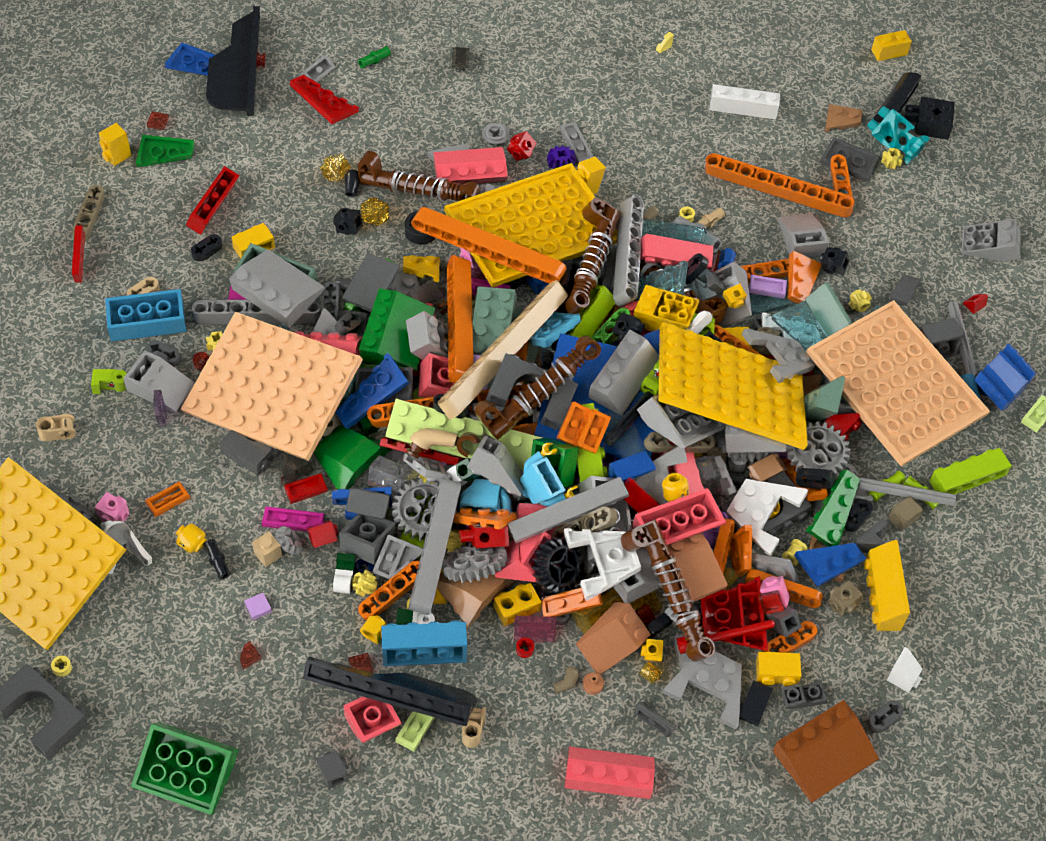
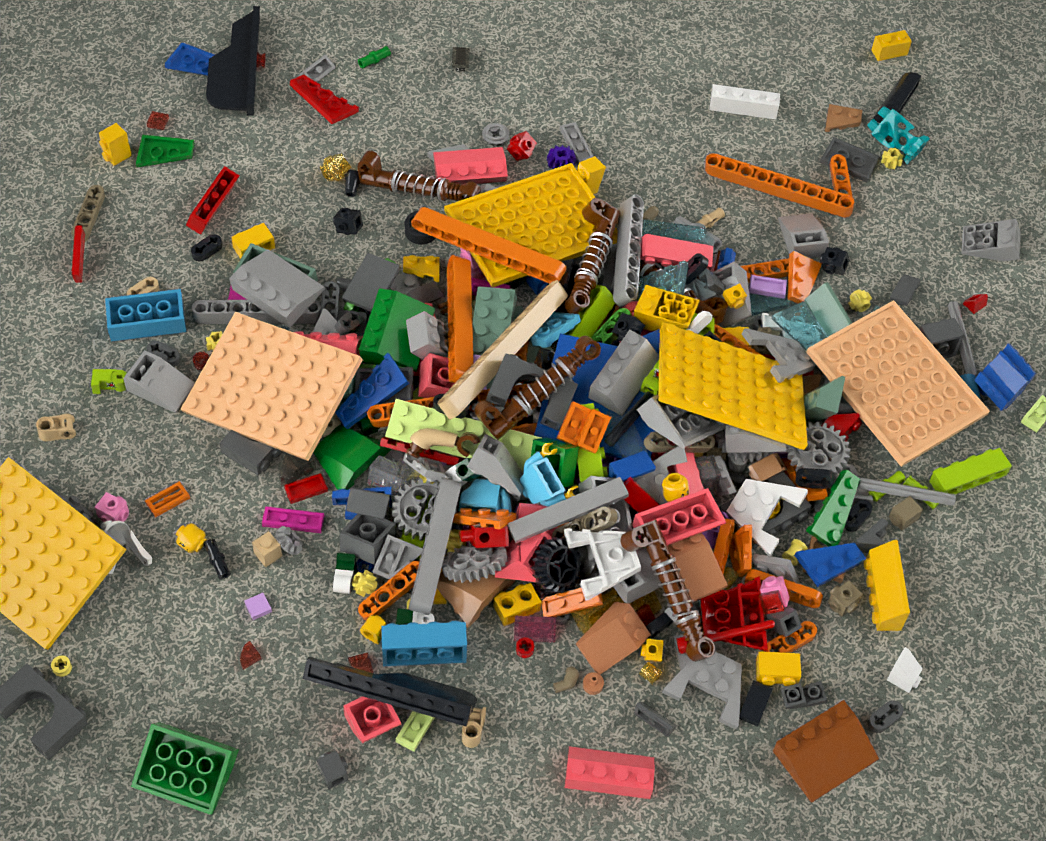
(159, 408): clear purple tile -> none
(322, 533): red brick -> none
(375, 211): clear yellow brick -> none
(667, 43): light yellow tile -> none
(687, 210): light yellow bush -> none
(932, 117): black hinge -> none

